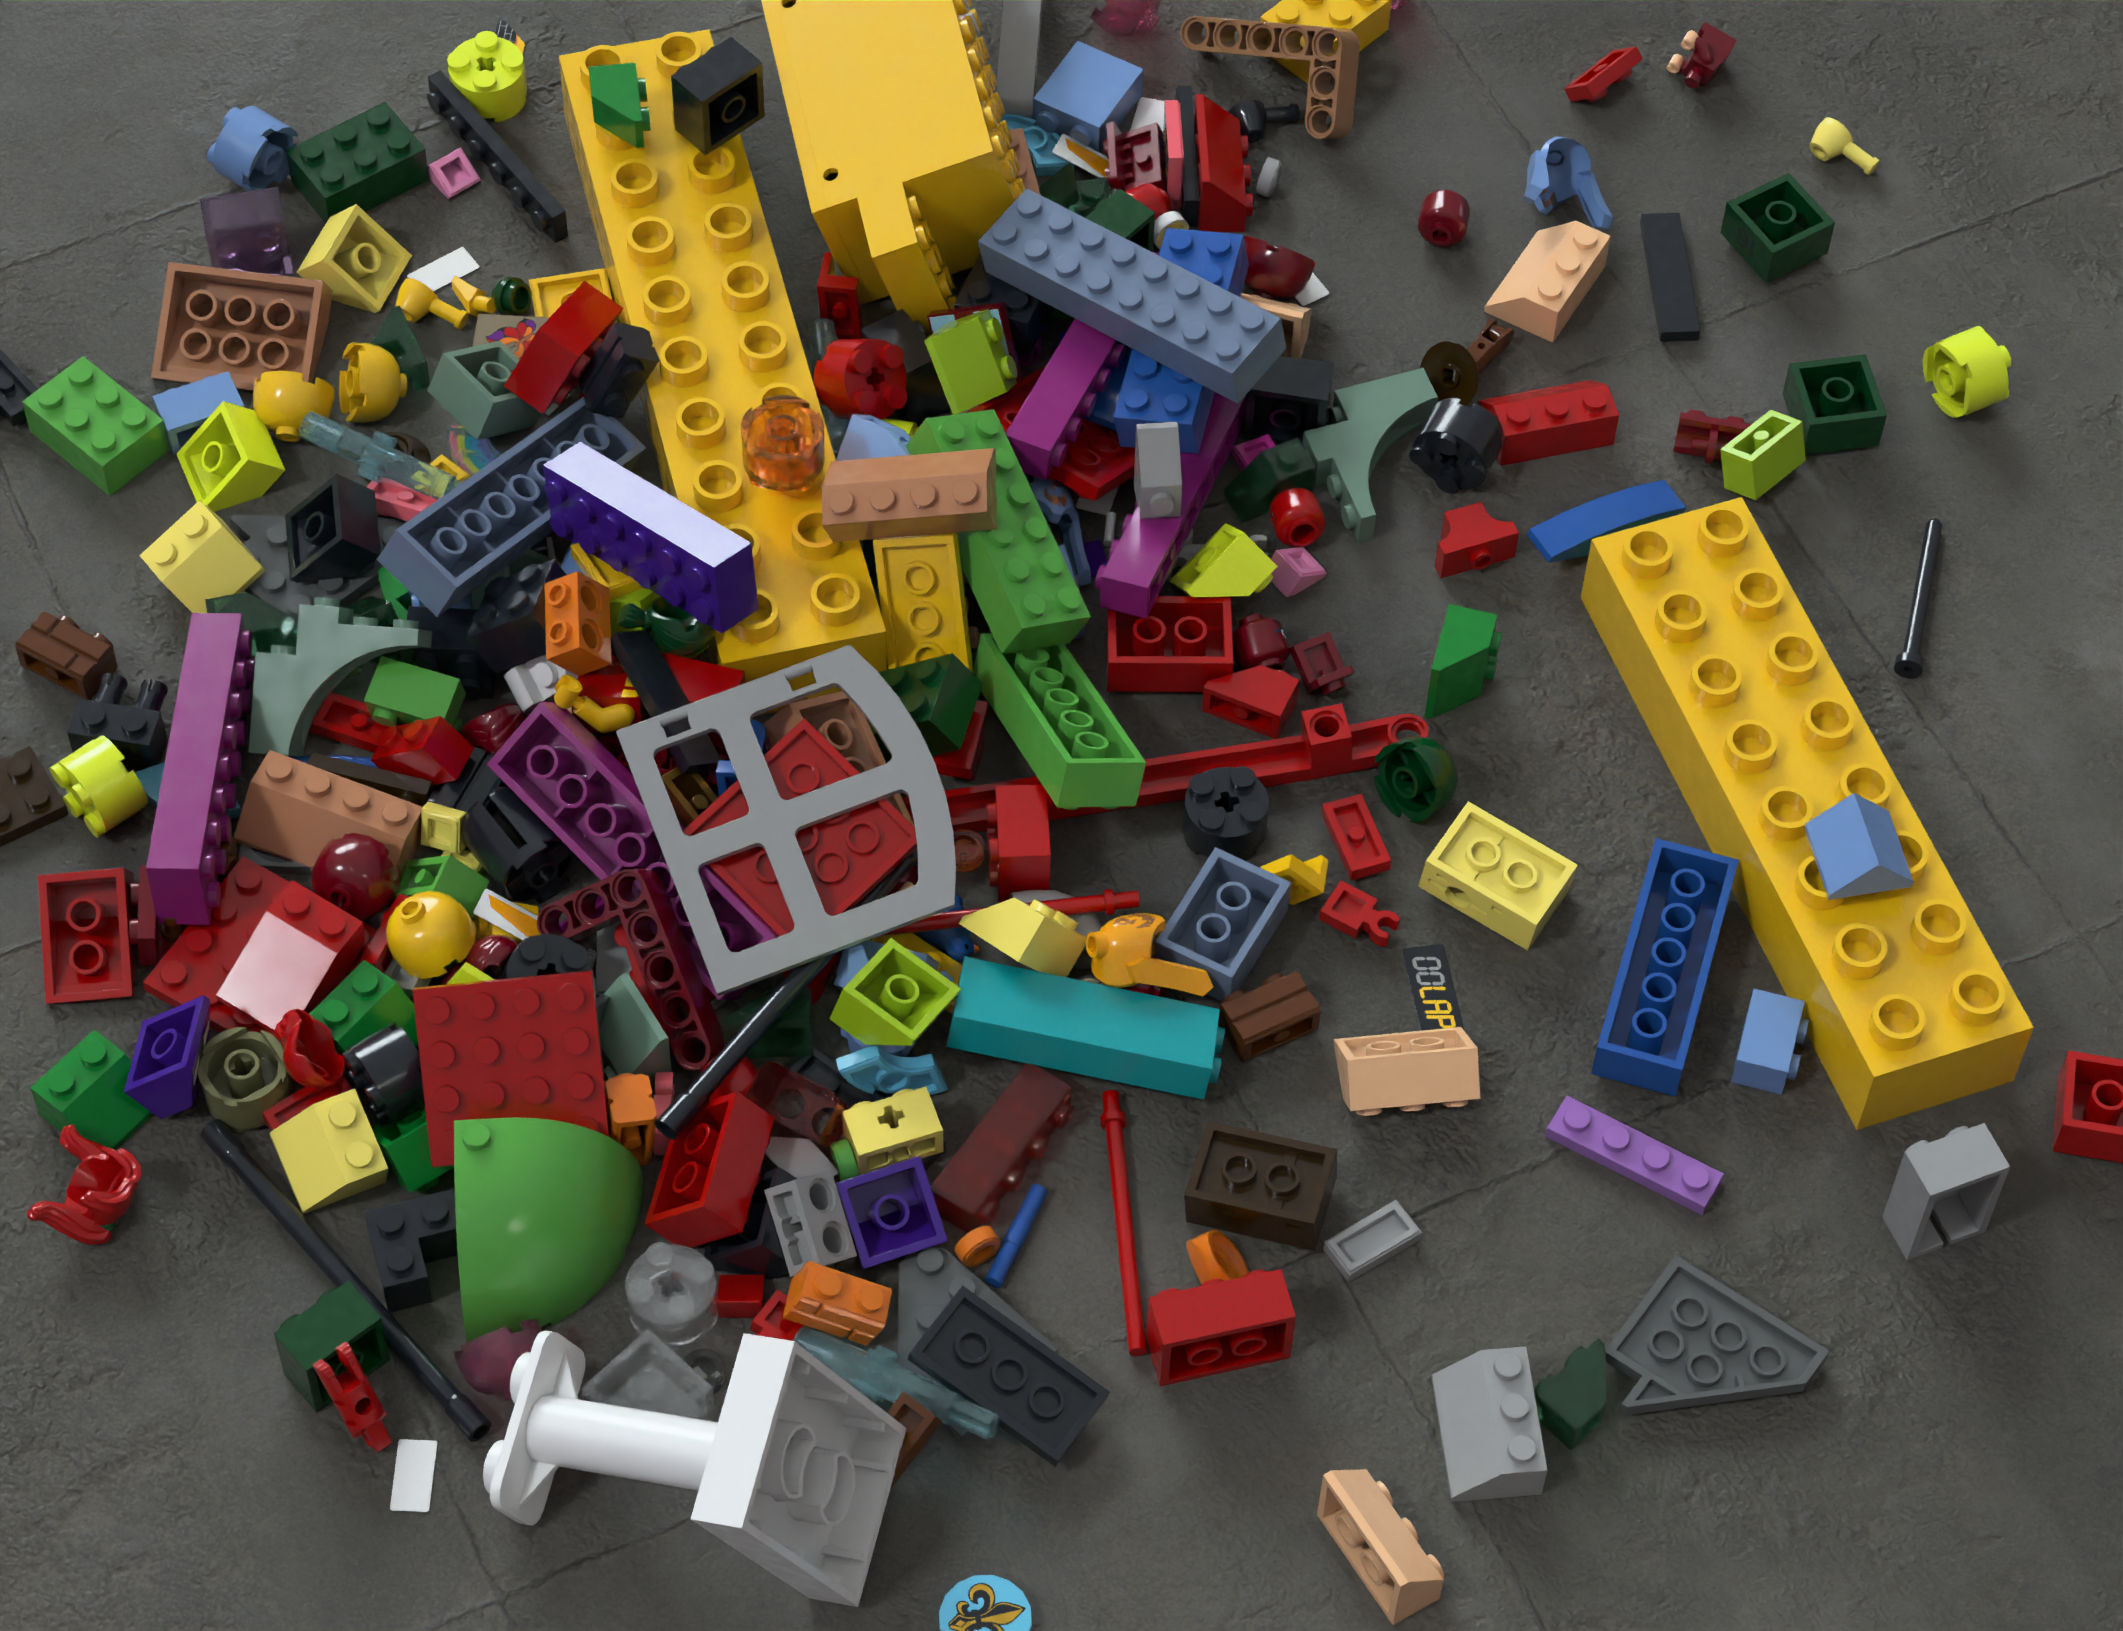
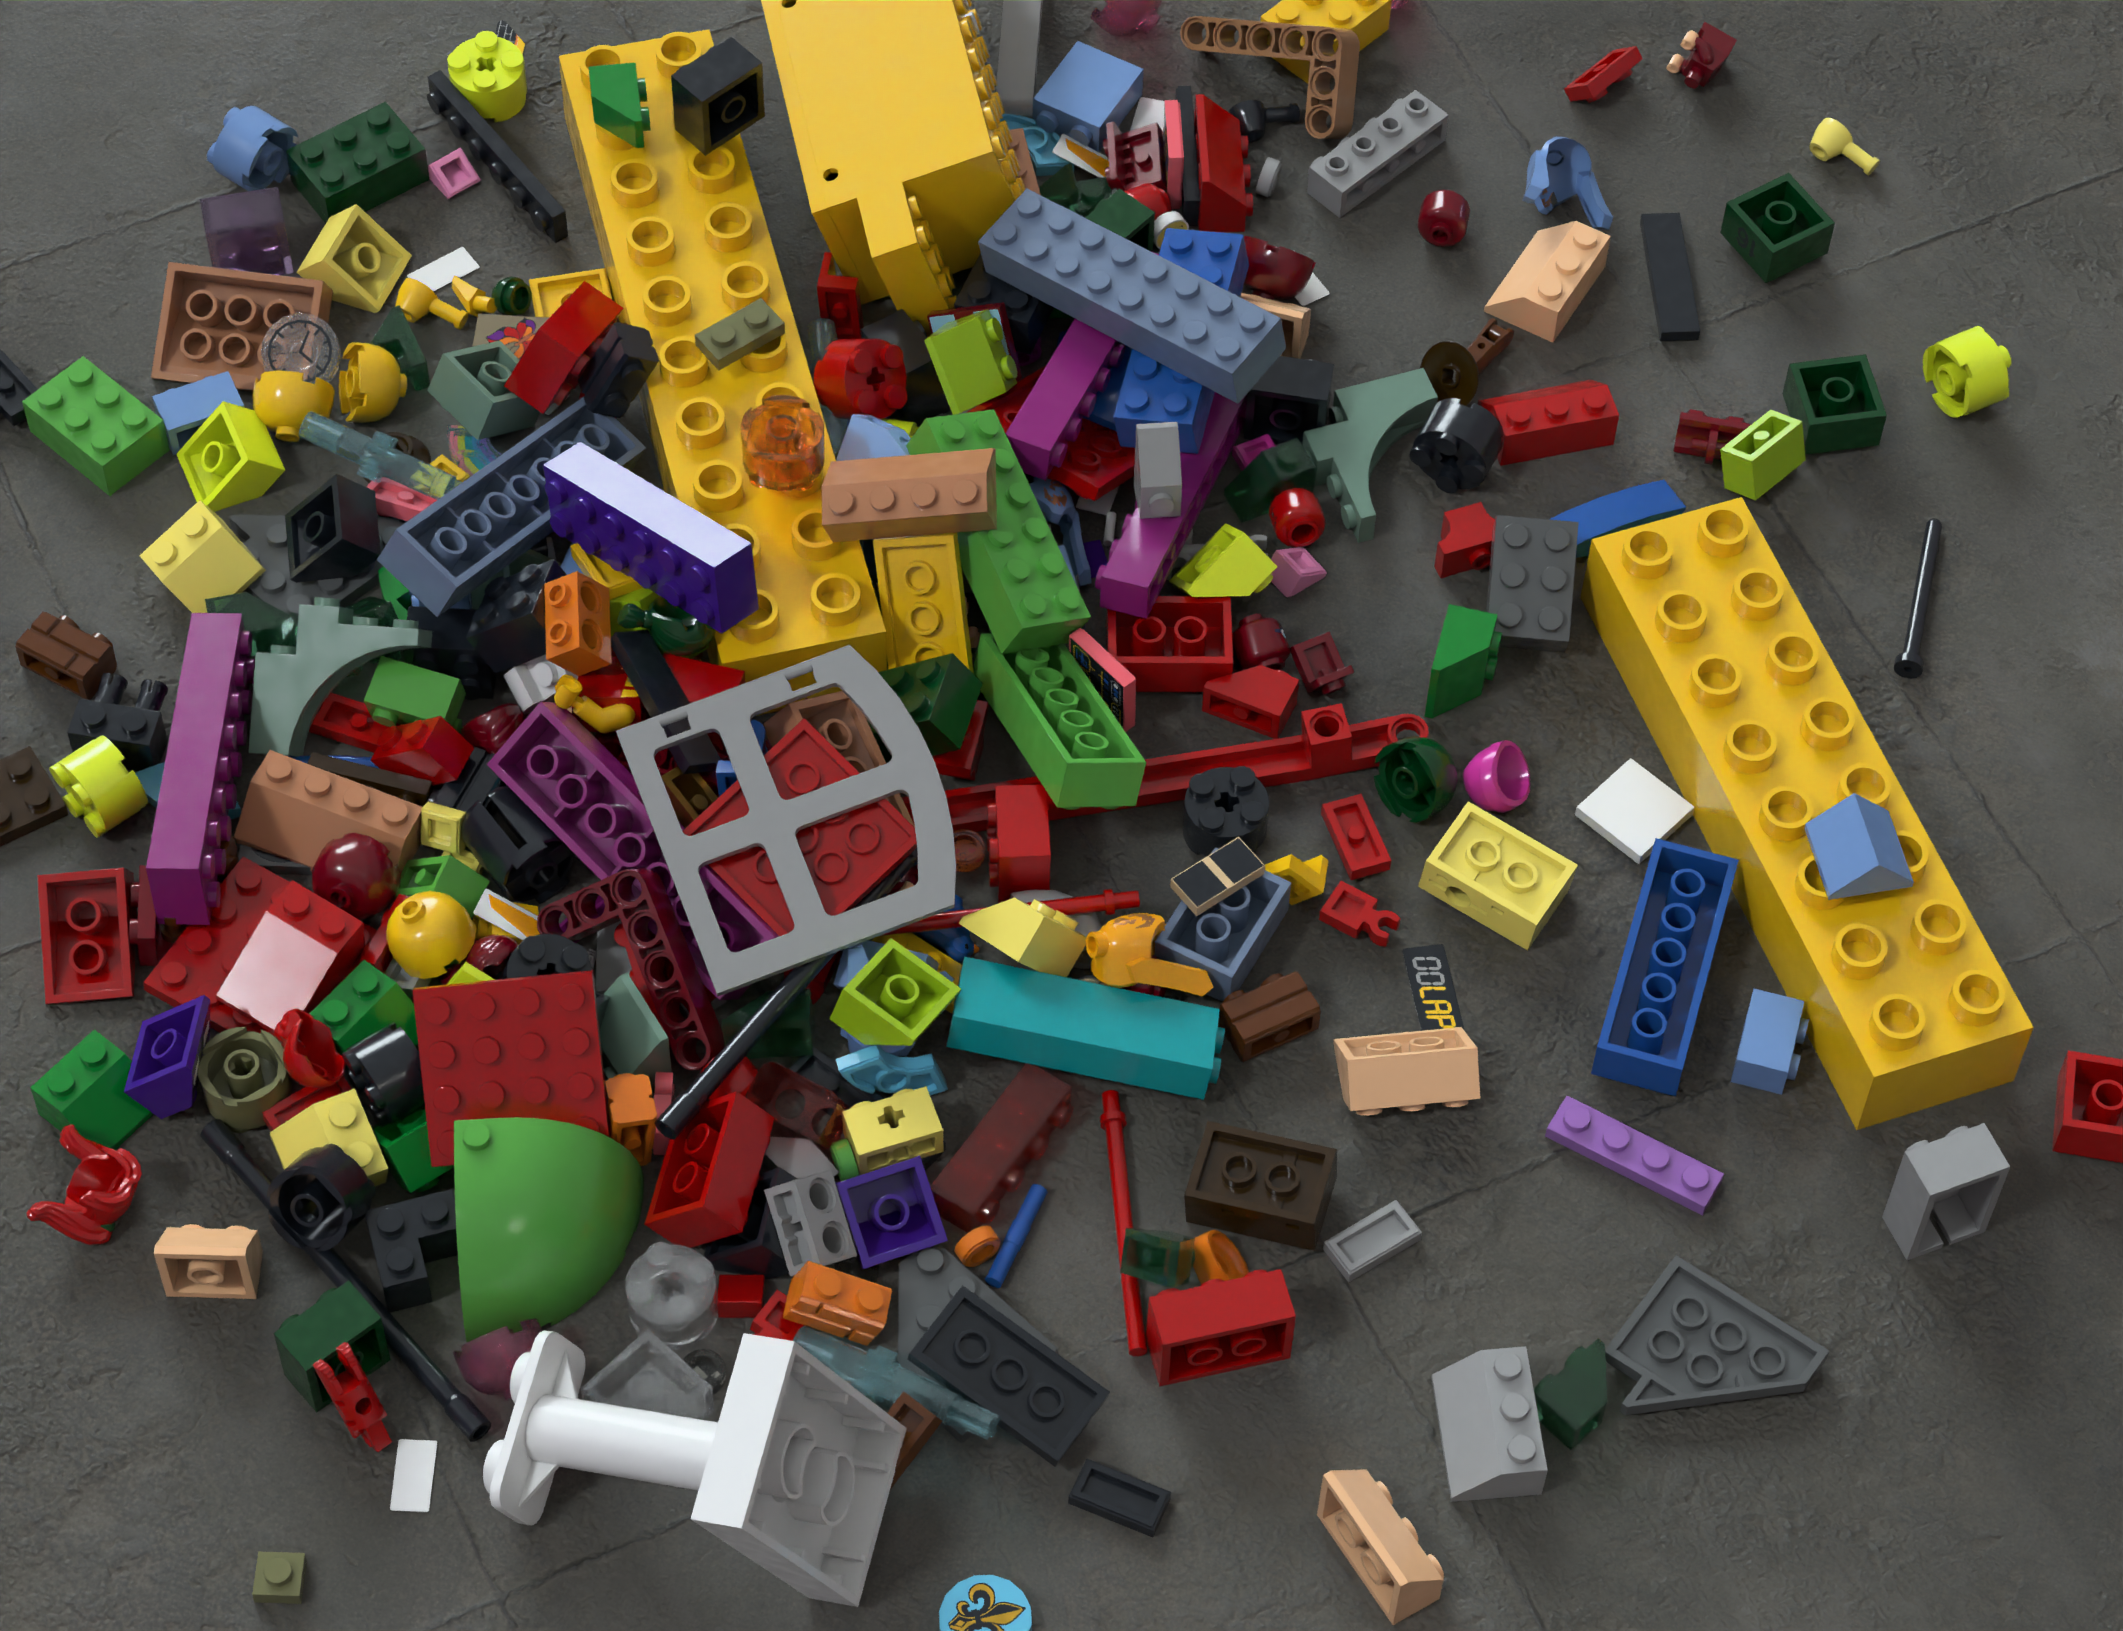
(209, 1262): none -> light nougat slope
(279, 1577): none -> olive plate
(303, 346): none -> clear tile
(319, 1198): none -> black brick
(739, 334): none -> olive plate
(1107, 675): none -> tile
(1119, 1497): none -> black tile
(1158, 1256): none -> clear green slope
(1217, 876): none -> black tile
(1377, 153): none -> light grey brick
(1498, 777): none -> dark pink hat
(1532, 581): none -> dark grey brick
(1634, 810): none -> white tile

